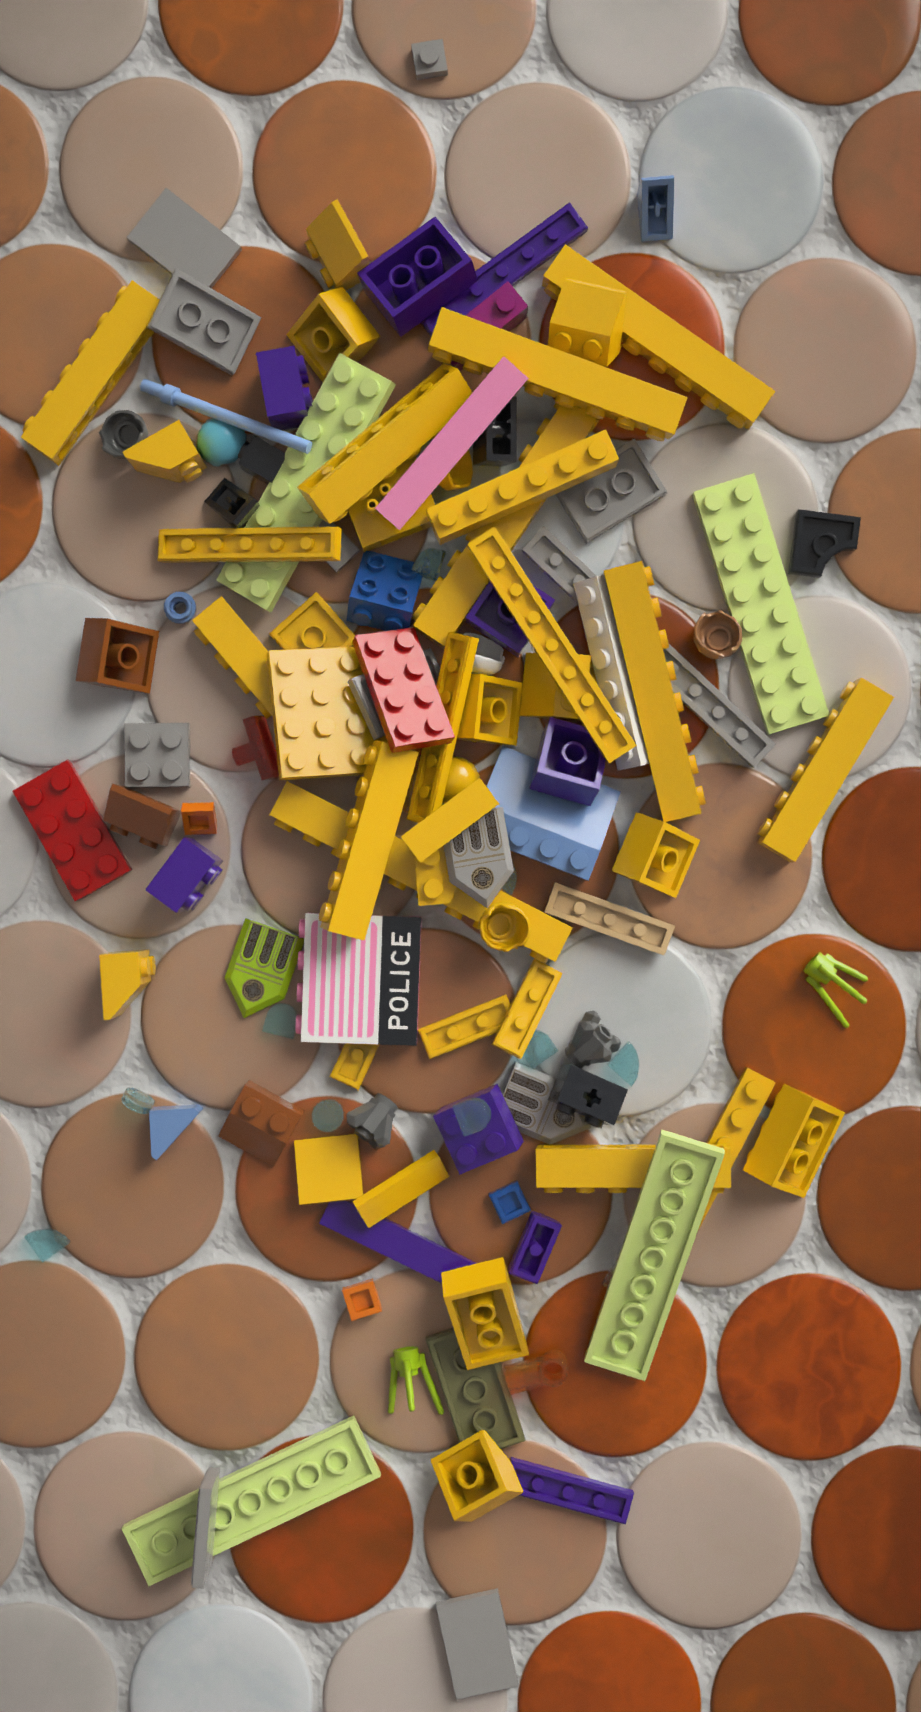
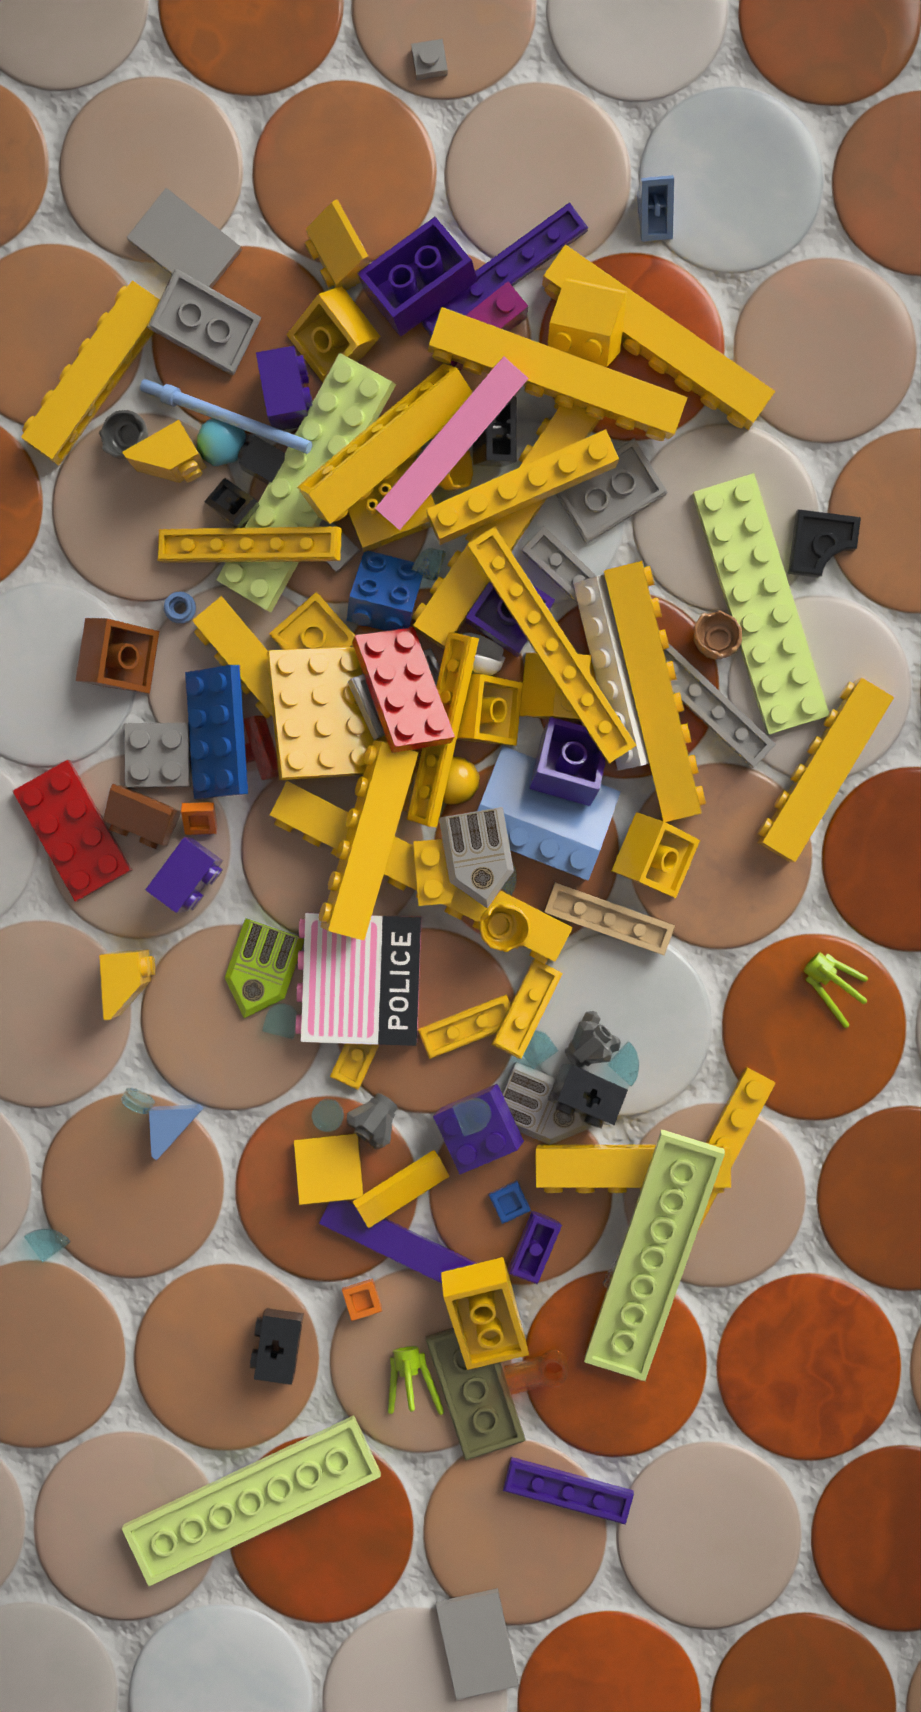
(205, 1527): light grey tile -> none
(216, 732): none -> blue plate
(260, 1123): dark orange slope -> none
(281, 1364): none -> black brick
(449, 820): yellow tile -> none
(475, 1477): yellow slope -> none
(793, 1141): yellow slope -> none

